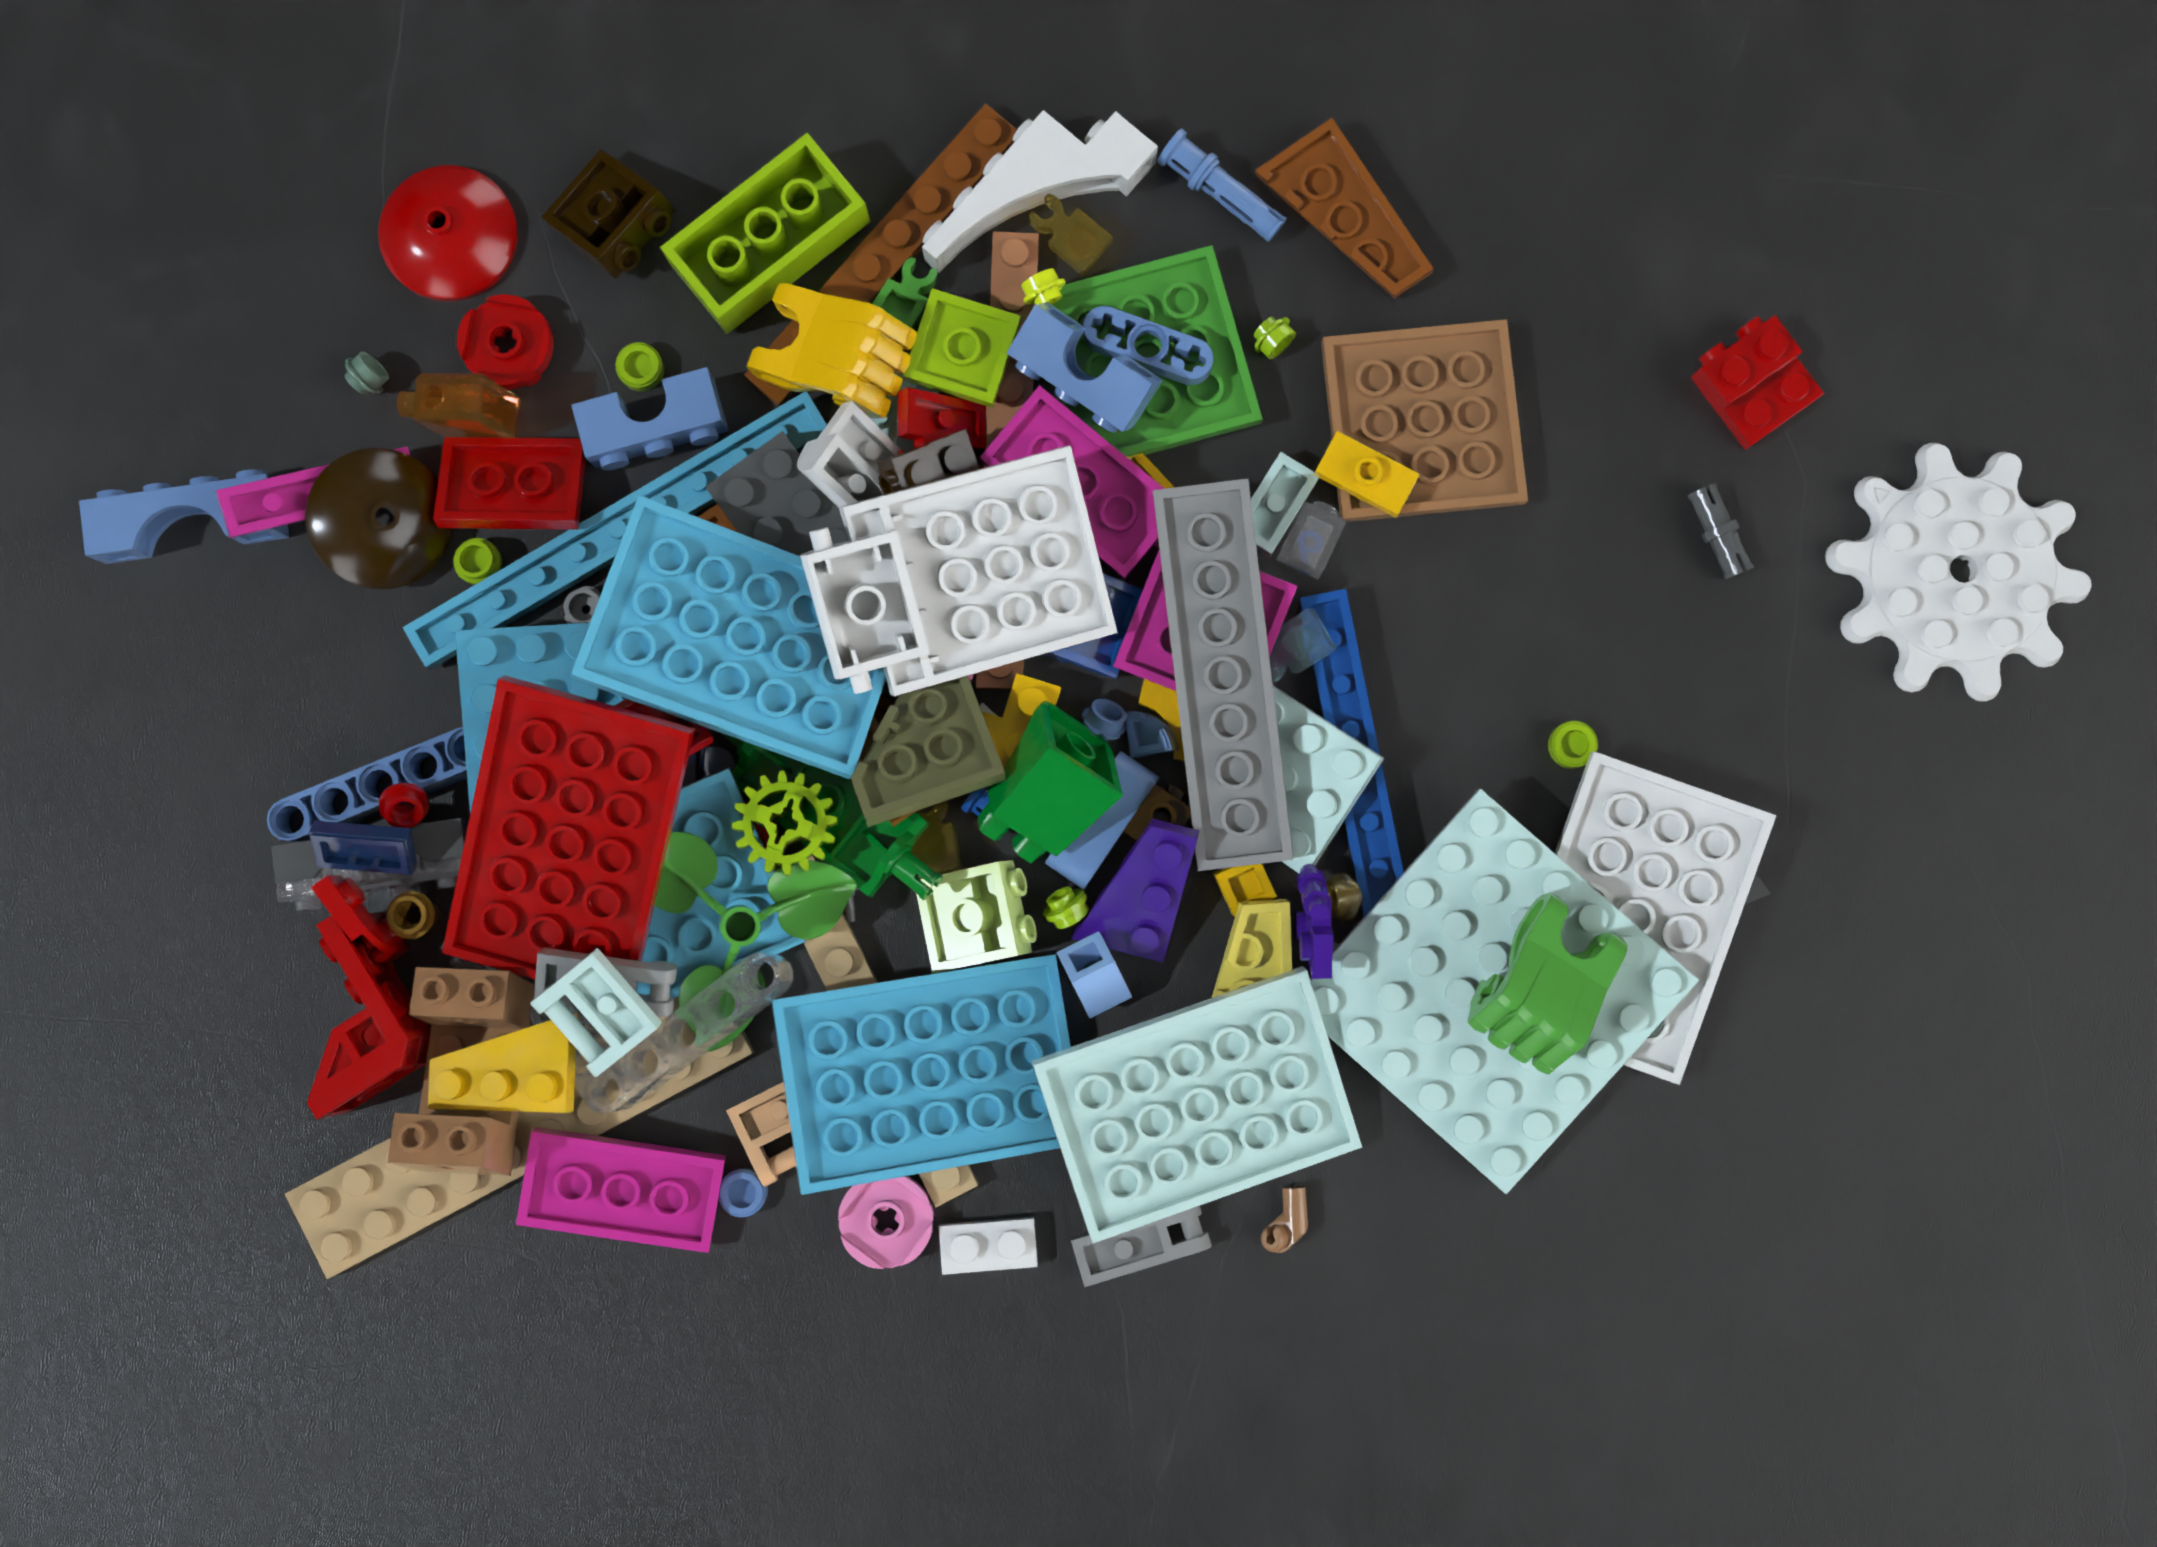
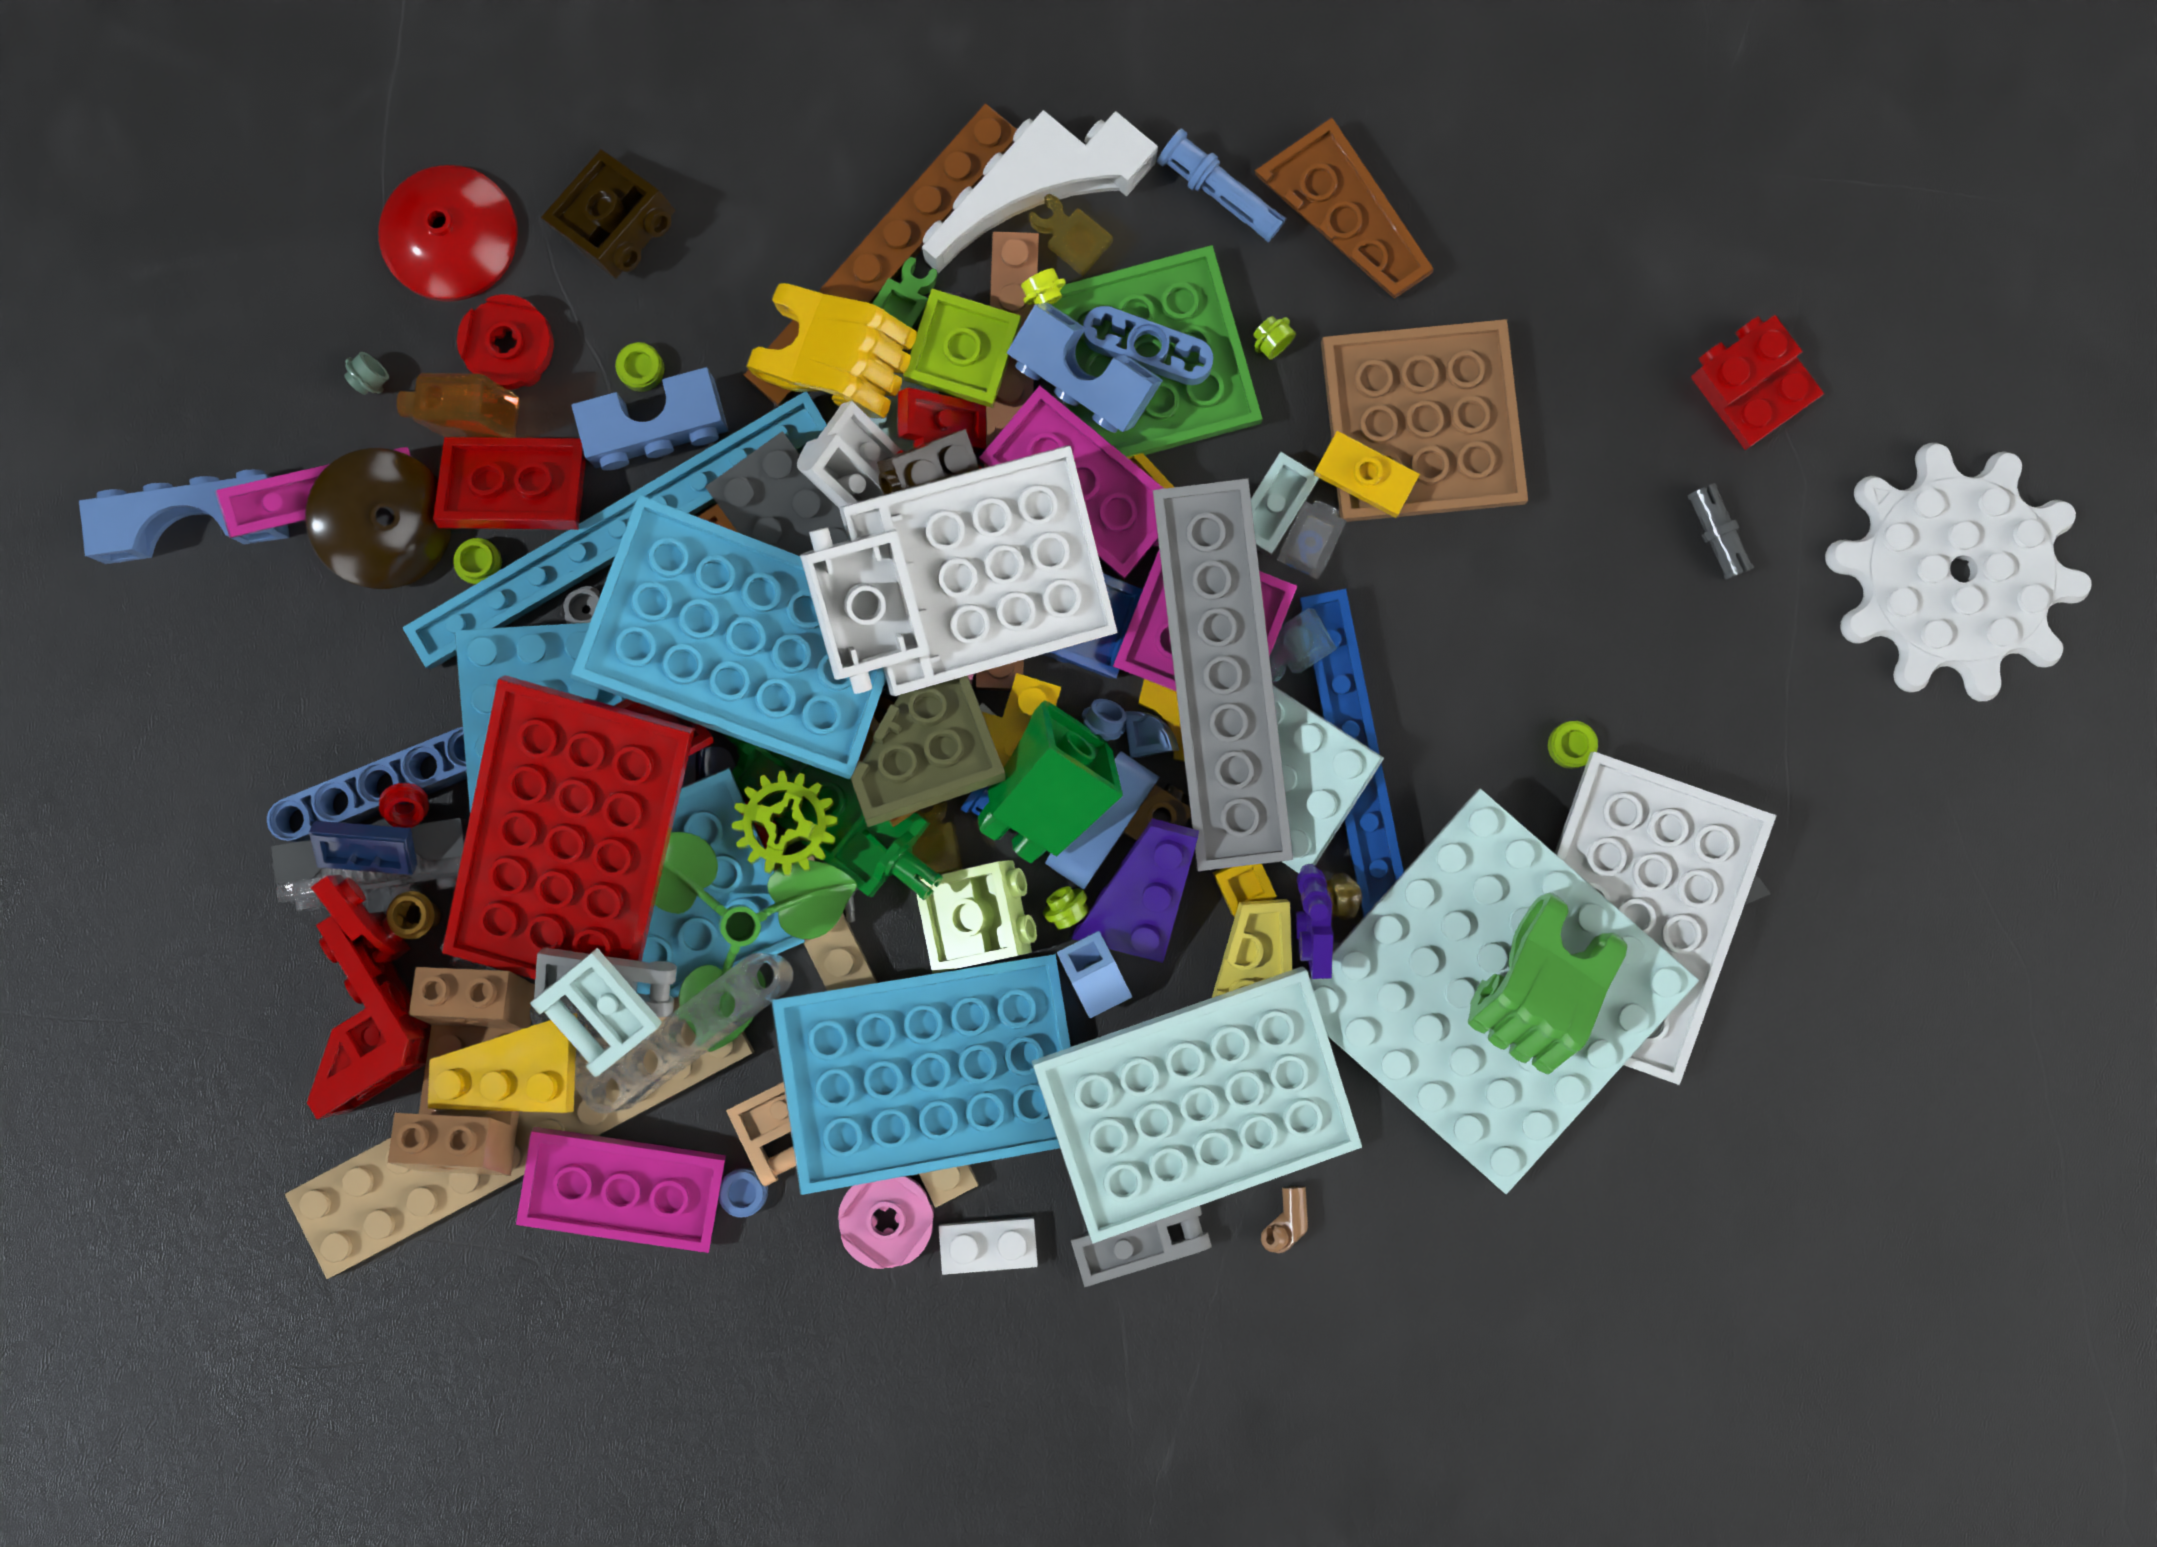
(766, 233): lime brick -> none

